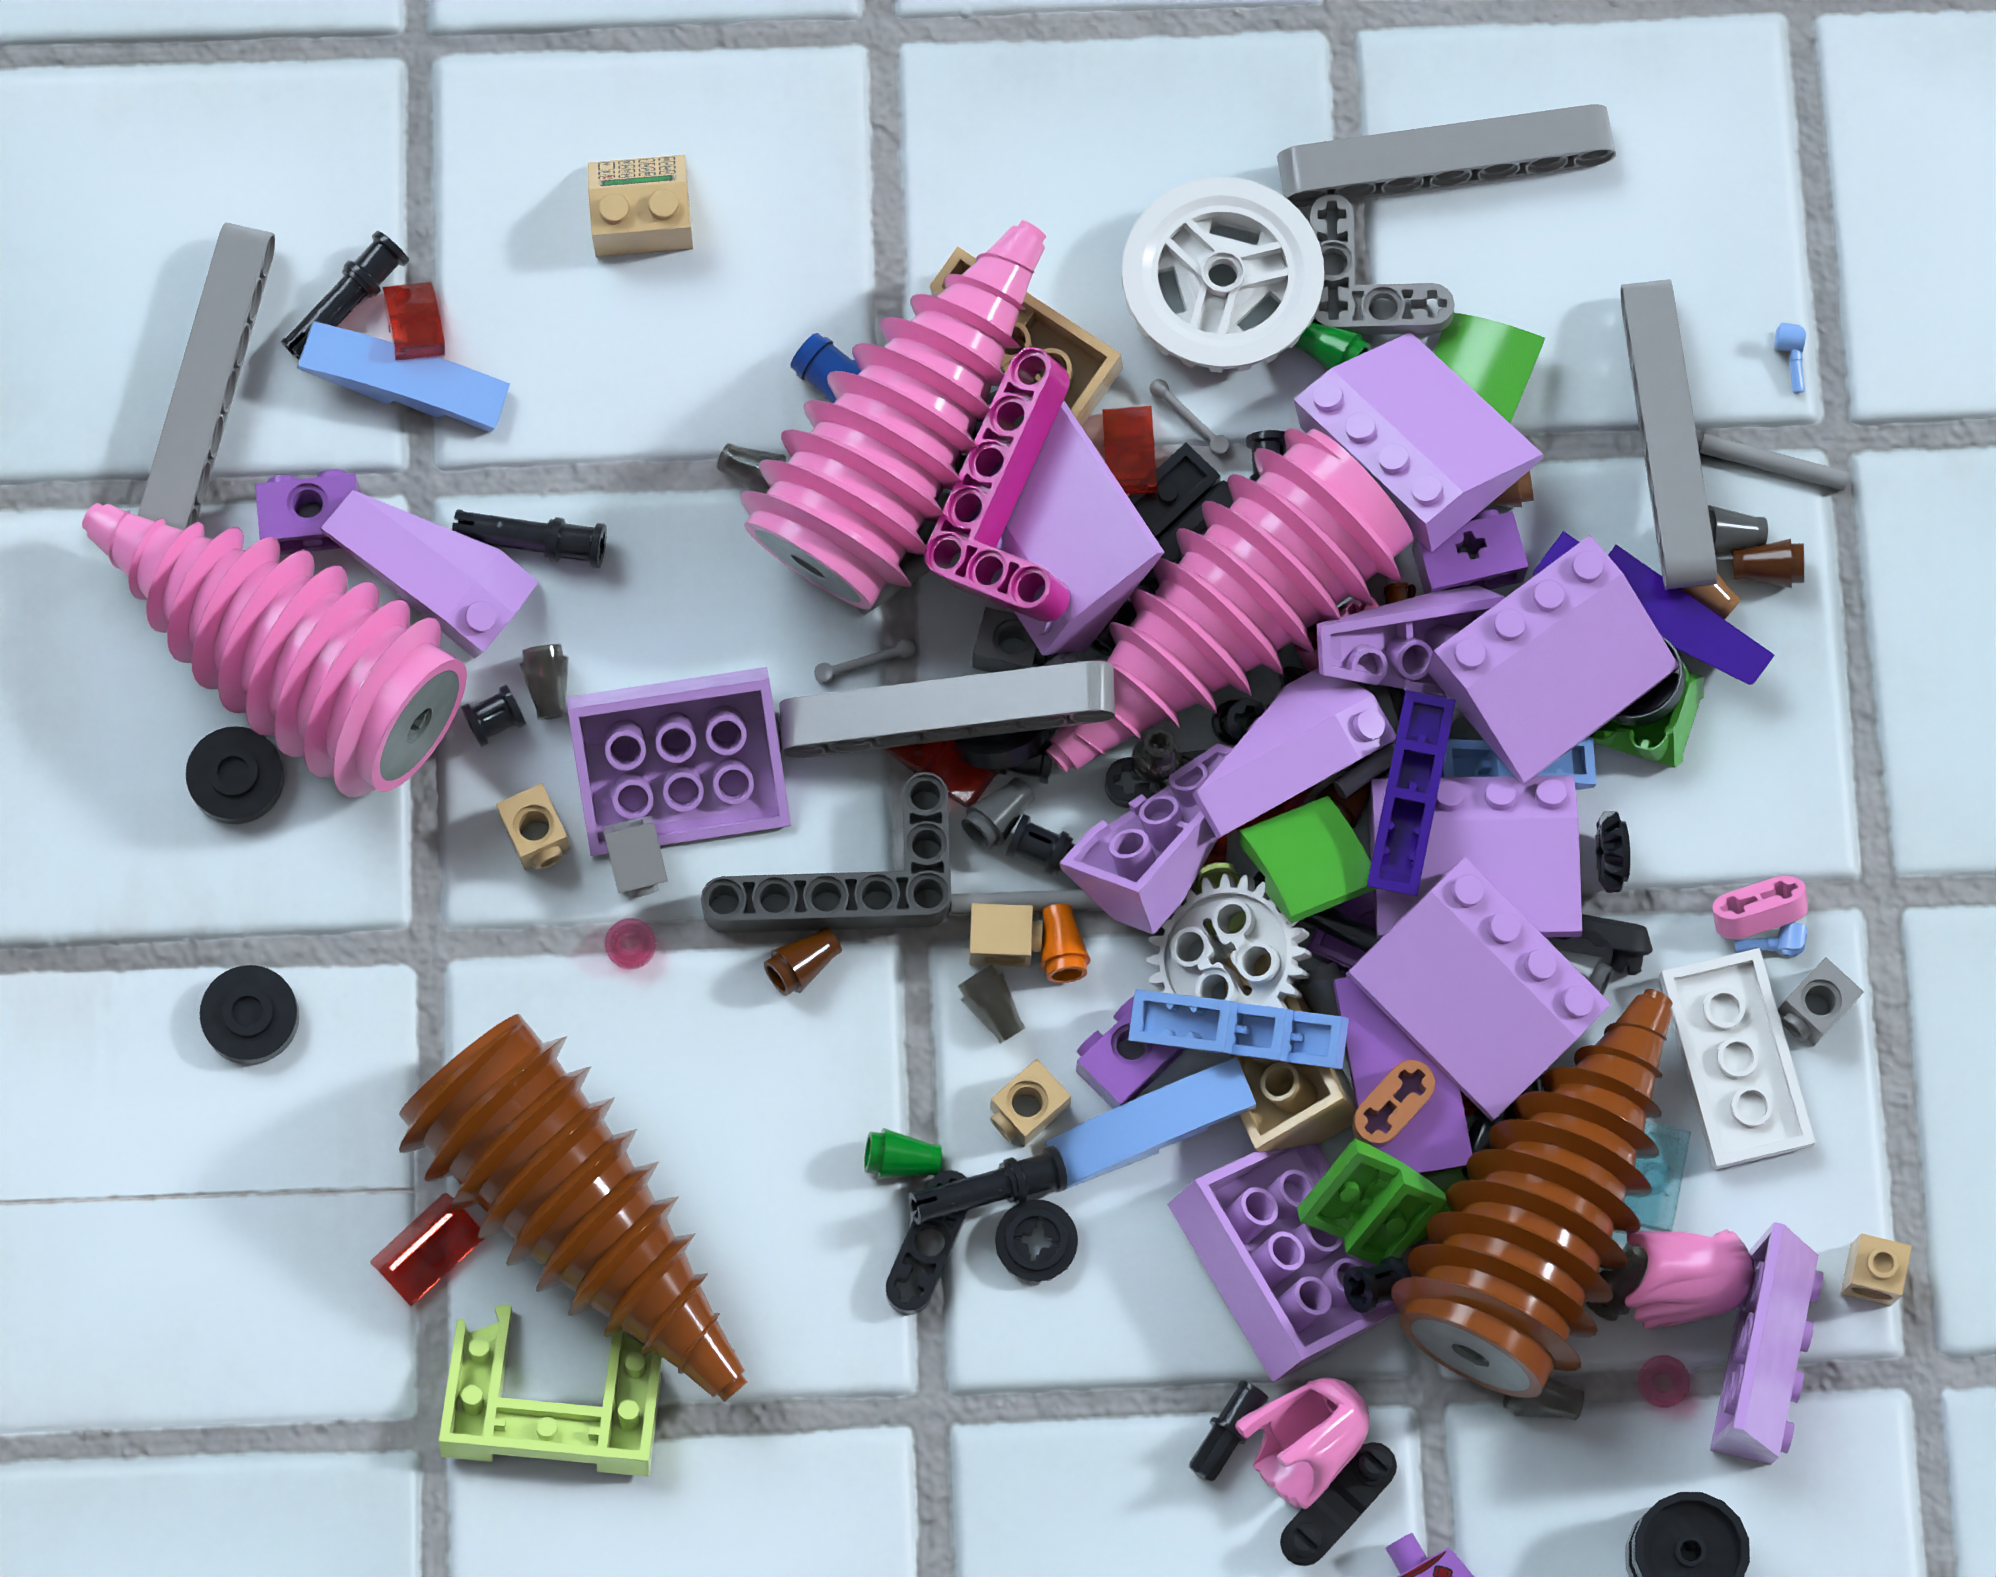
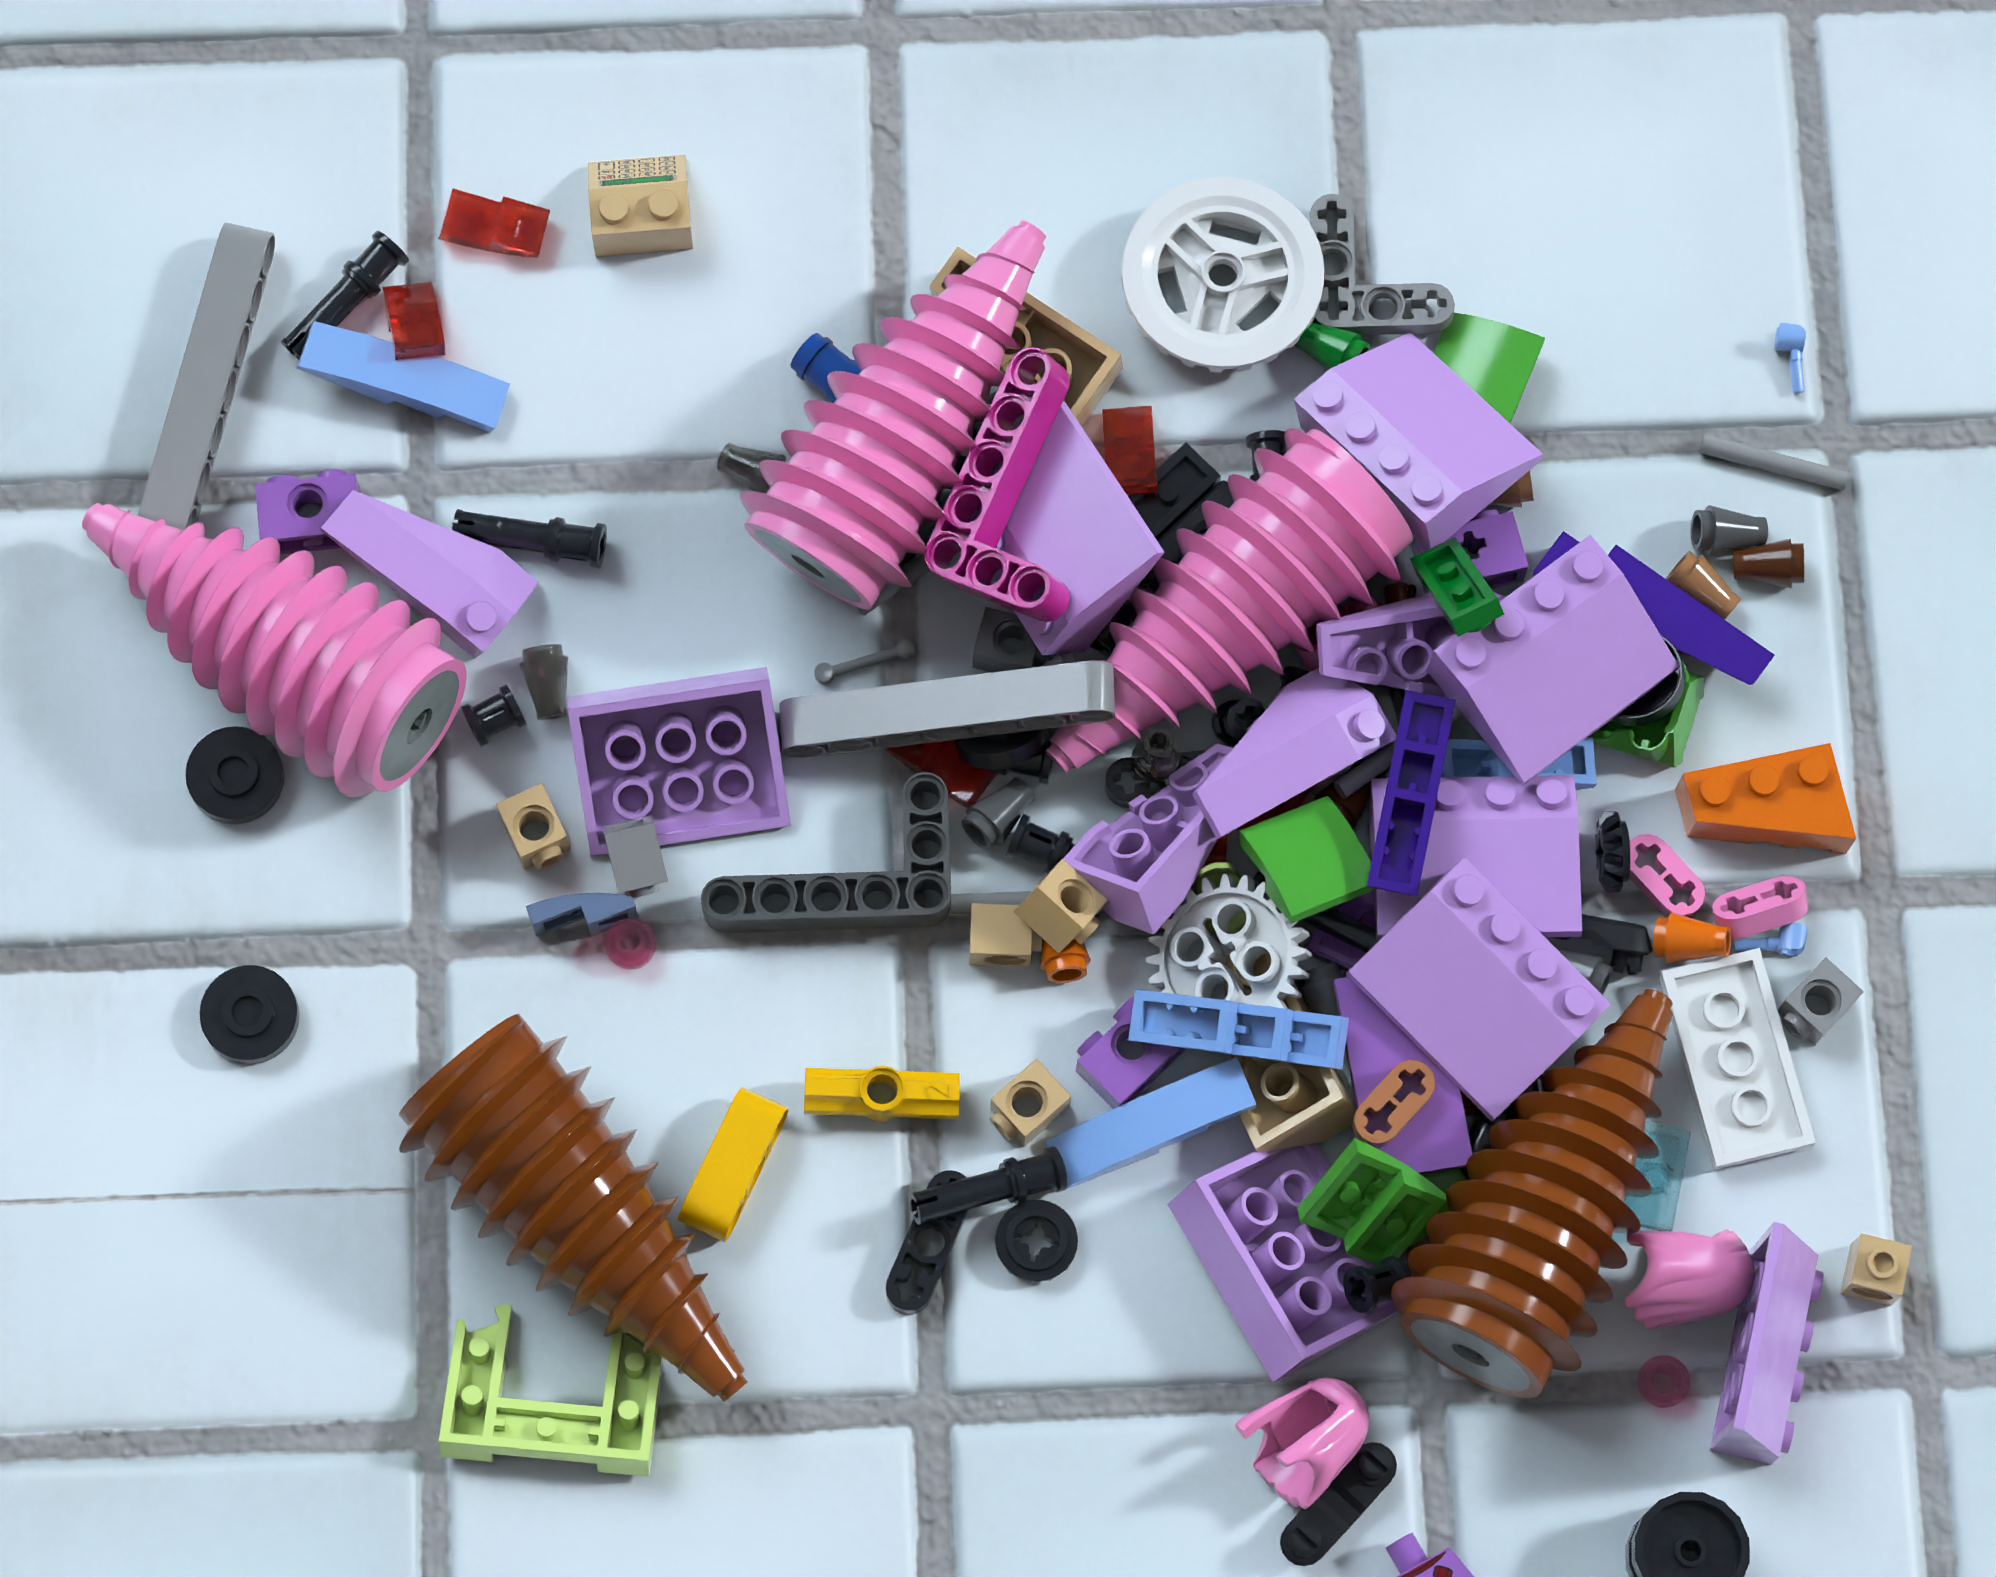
(427, 1249): clear red slope -> none
(494, 226): none -> clear red slope
(597, 910): none -> sand blue slope
(733, 1164): none -> yellow beam
(799, 962): reddish brown cone -> none
(898, 1155): green cone -> none
(917, 1093): none -> yellow piece
(991, 1002): clear smoke cone -> none
(1062, 907): none -> tan brick
(1218, 443): light grey hinge -> none
(1223, 1435): black axle -> none
(1447, 155): light grey beam -> none
(1457, 587): none -> green plate
(1555, 1401): clear smoke cone -> none
(1622, 1283): clear smoke cone -> none
(1668, 435): light grey beam -> none
(1671, 869): none -> bright pink beam
(1687, 939): none -> orange cone
(1770, 799): none -> orange wedge

